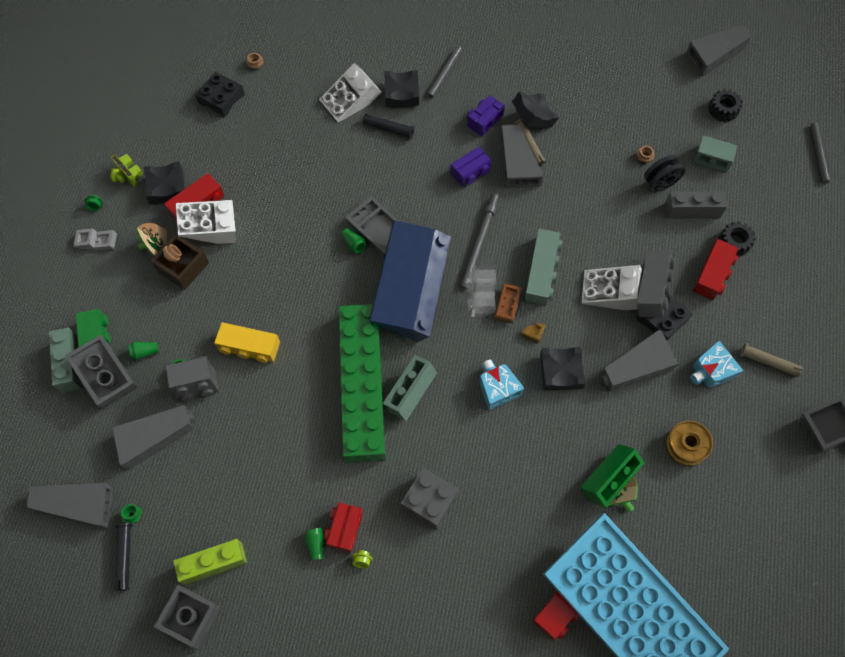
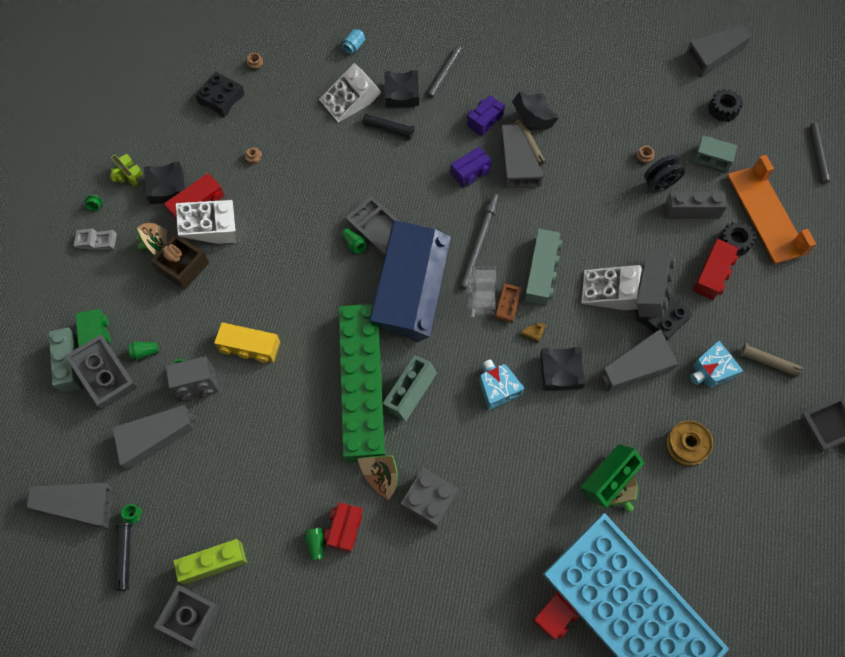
(253, 159): none -> medium nougat plate
(353, 41): none -> medium azure brick
(361, 559): lime plate -> none
(380, 474): none -> shield
(768, 214): none -> orange bracket

